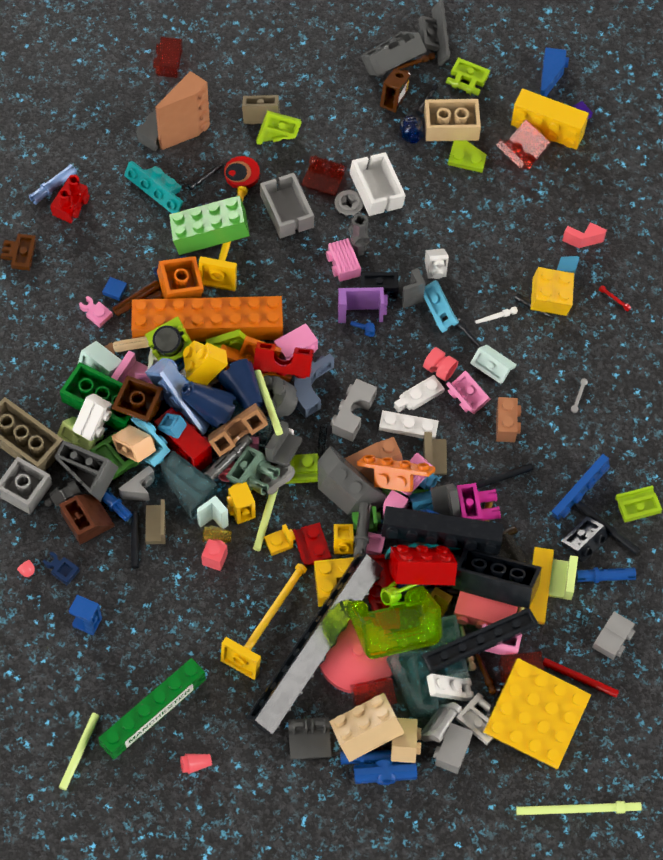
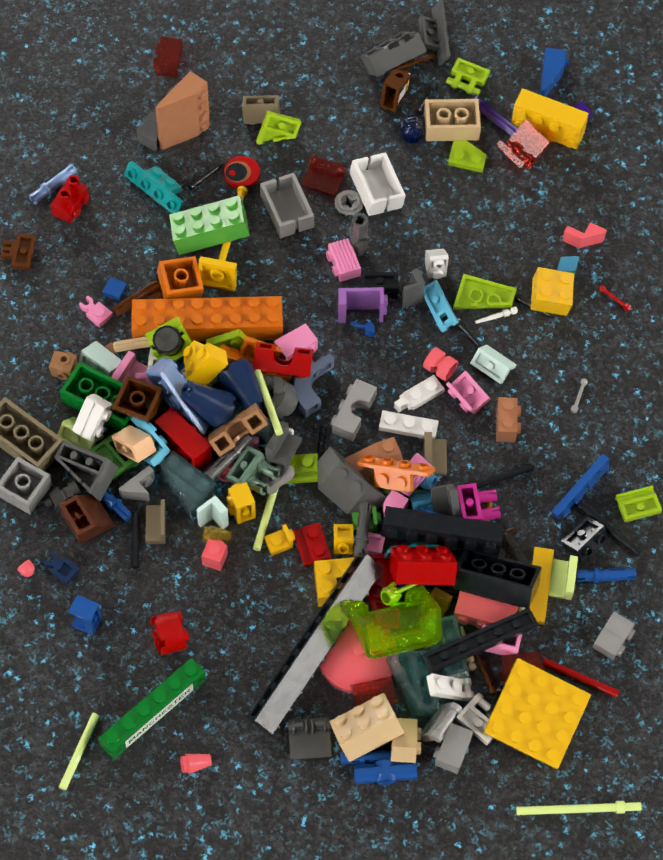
(63, 364): none -> medium nougat brick
(169, 633): none -> red brick
(172, 425): dark azure slope -> none
(241, 656): yellow tile -> none
(483, 294): none -> lime wing
(496, 117): none -> dark purple axle

